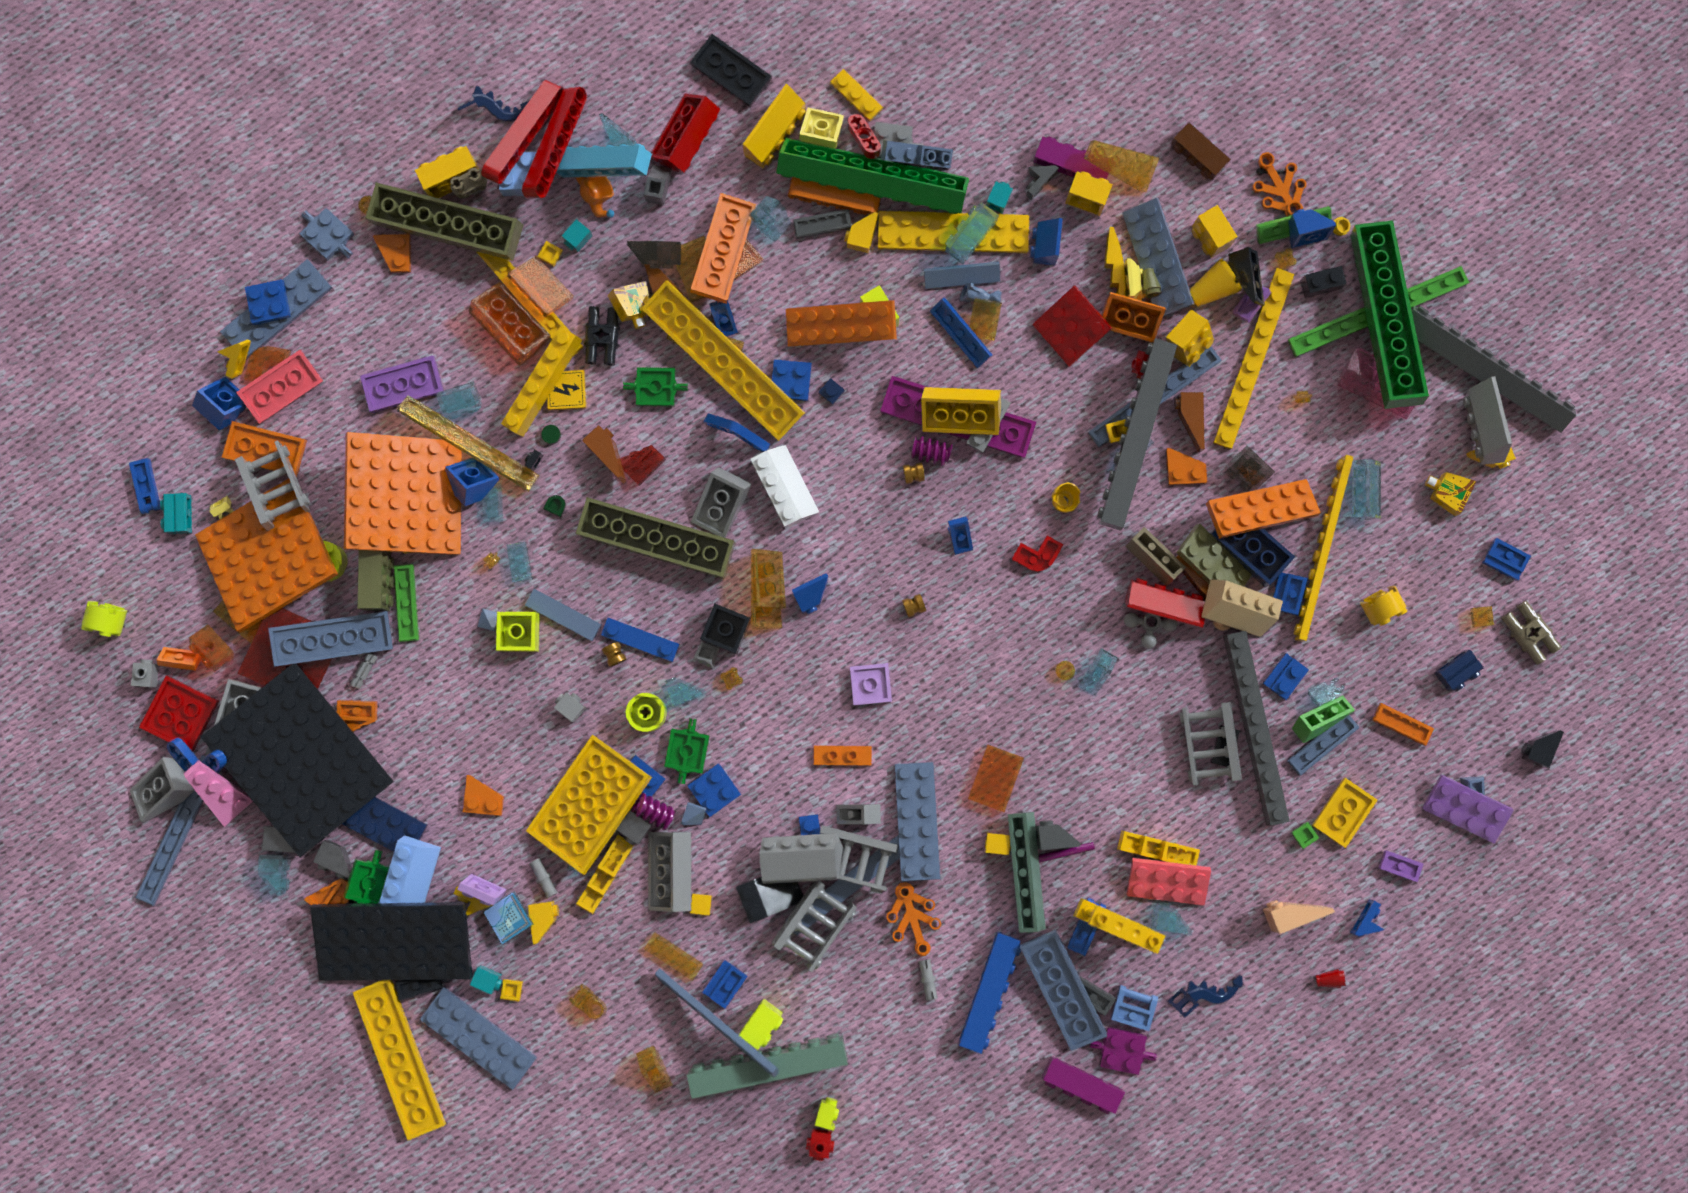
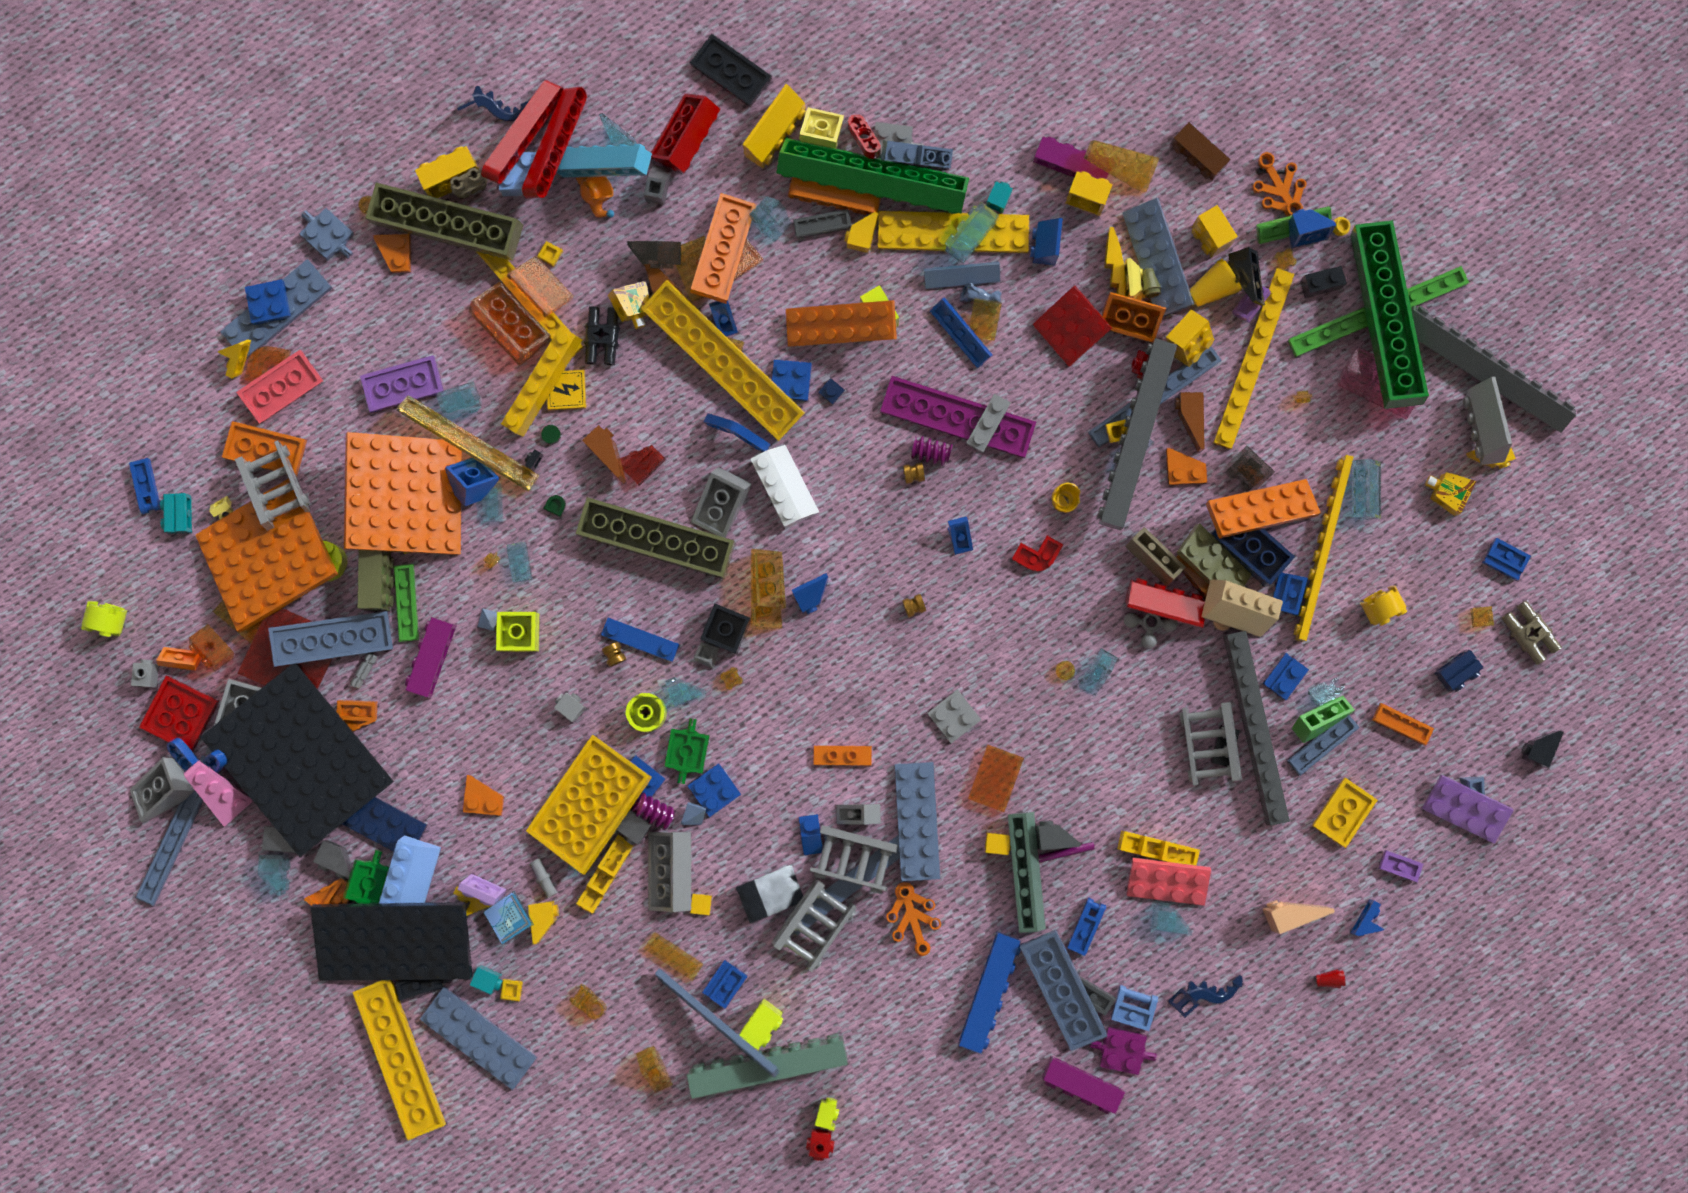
(219, 403): blue slope -> none
(430, 657): none -> magenta brick
(563, 614): sand blue tile -> none
(576, 236): teal brick -> none
(655, 387): green plate -> none
(800, 858): light grey slope -> none
(856, 95): yellow plate -> none
(870, 684): lavender plate -> none
(928, 979): light grey pin -> none
(954, 716): none -> light grey plate
(961, 410): yellow slope -> none
(1042, 175): dark grey slope -> none
(1119, 925): yellow fence -> none
(1304, 835): bright green plate -> none

